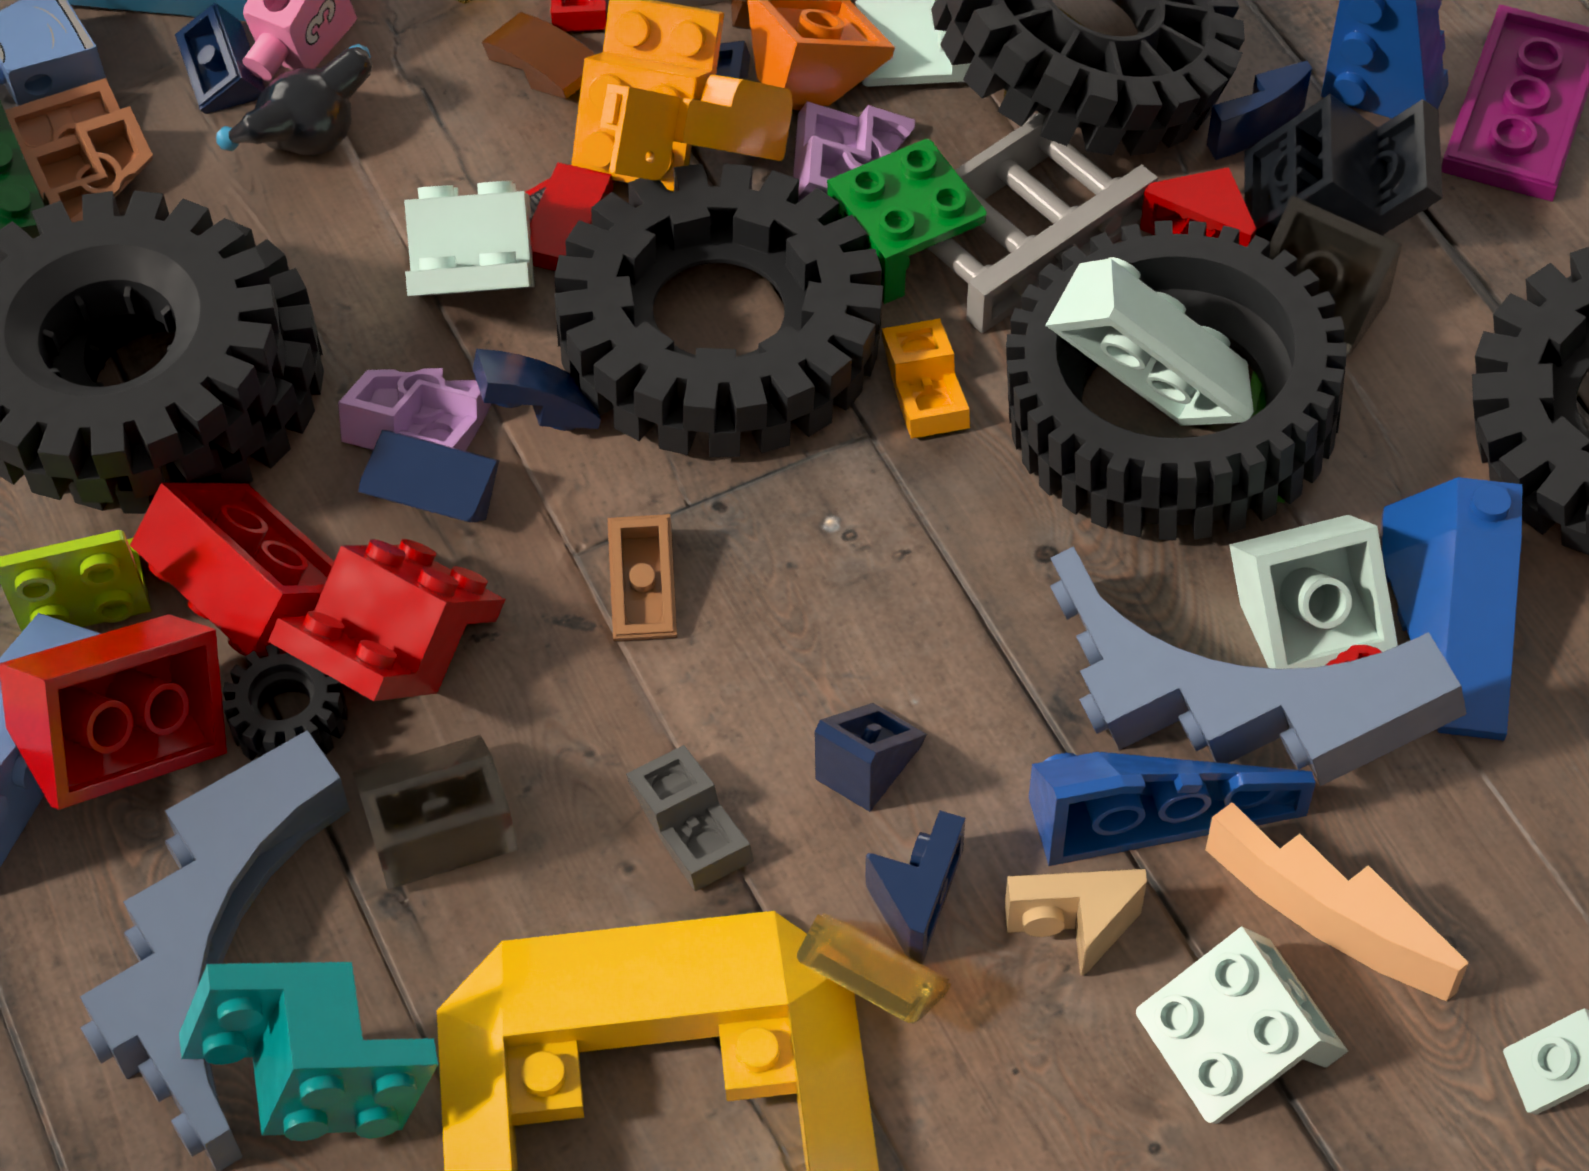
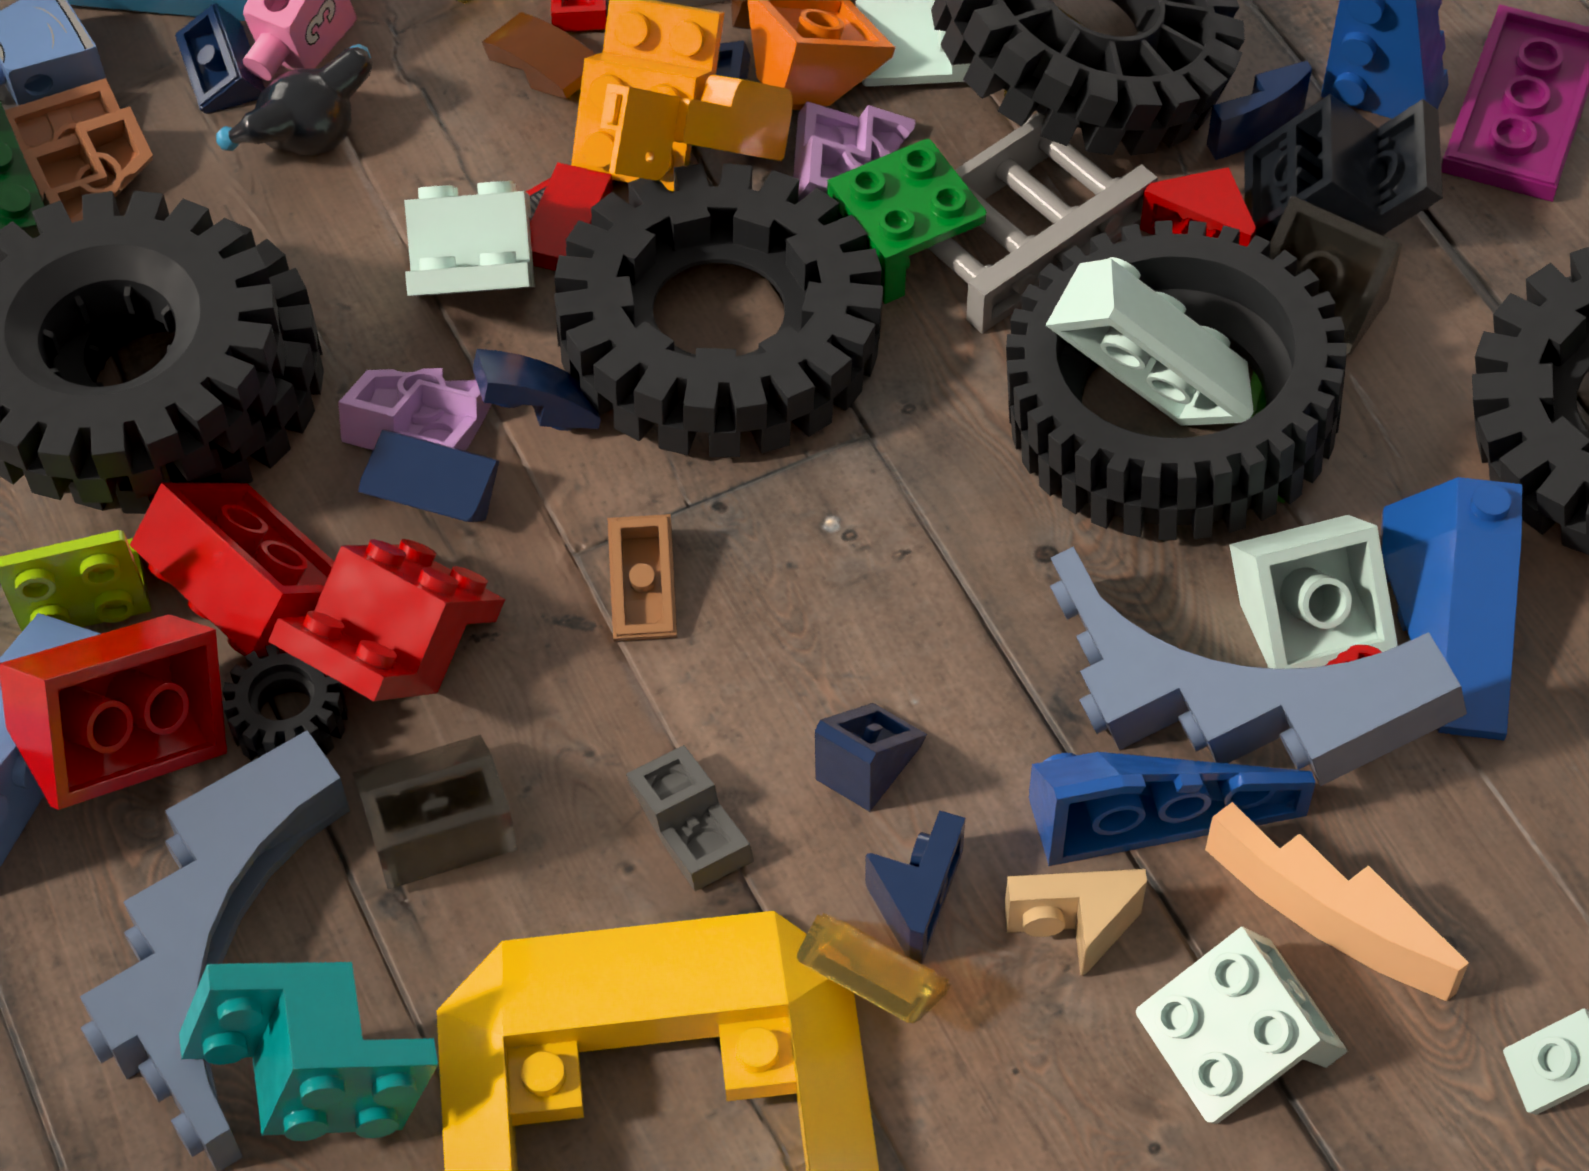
(925, 378): light orange slope -> none

